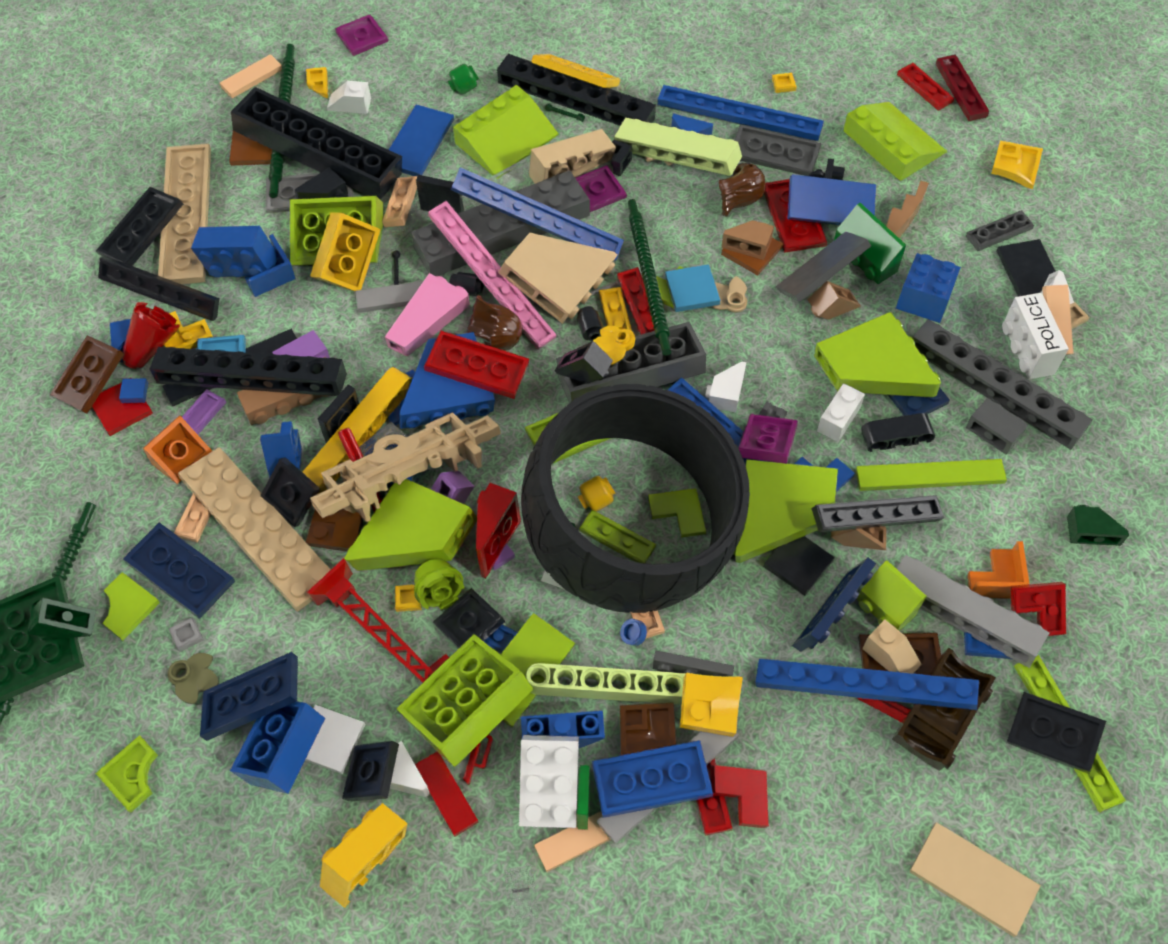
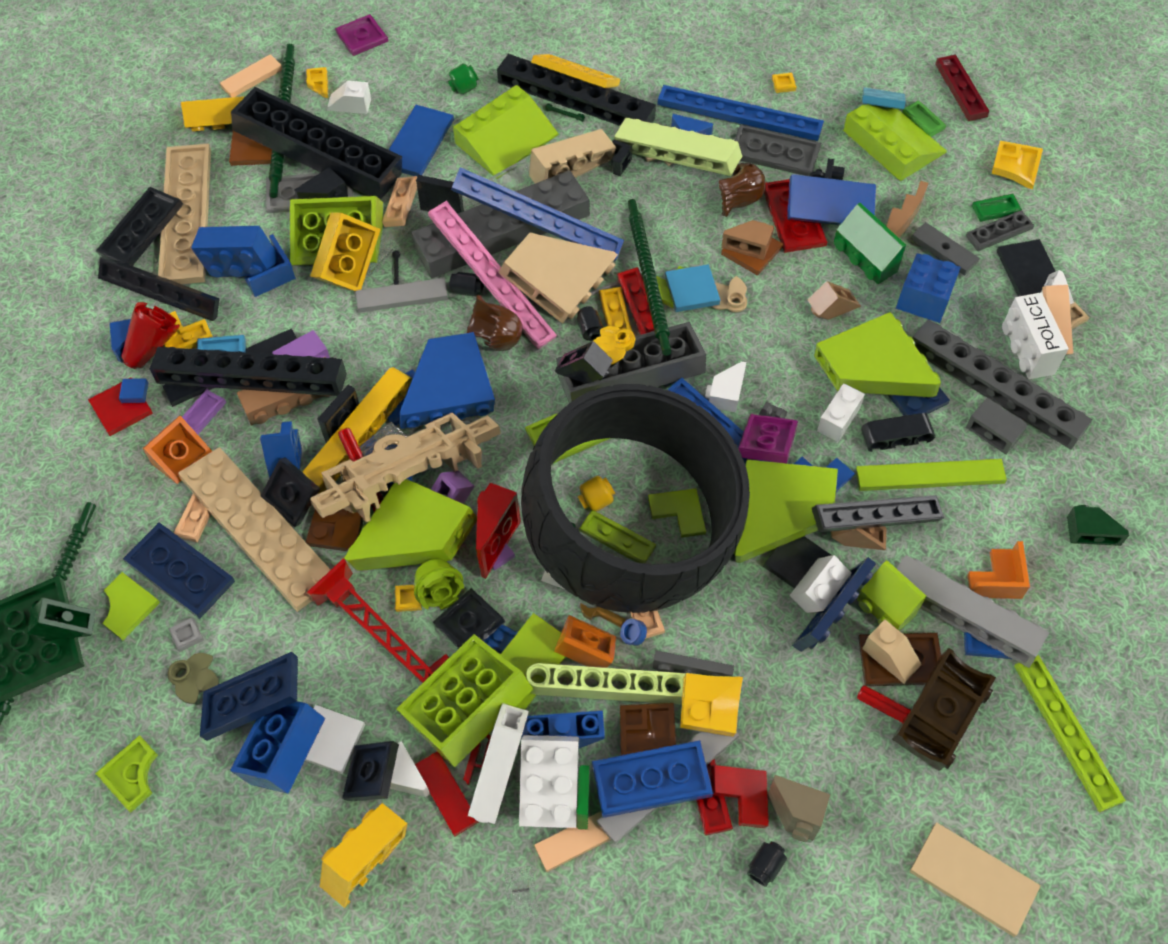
(87, 374): reddish brown tile -> none
(208, 112): none -> yellow slope
(426, 314): bright pink slope -> none
(477, 364): red tile -> none
(498, 763): none -> white slope
(586, 644): none -> orange slope
(601, 187): magenta tile -> none
(606, 614): none -> pearl gold bar
(767, 863): none -> black brick
(798, 807): none -> dark tan slope
(820, 584): none -> white brick
(823, 266): dark grey tile -> none
(868, 684): blue plate -> none
(883, 98): none -> dark azure tile
(924, 118): none -> bright green tile
(925, 86): red tile -> none
(944, 247): none -> dark grey tile
(996, 207): none -> green tile
(1046, 600): red tile -> none
(1056, 732): black tile -> none

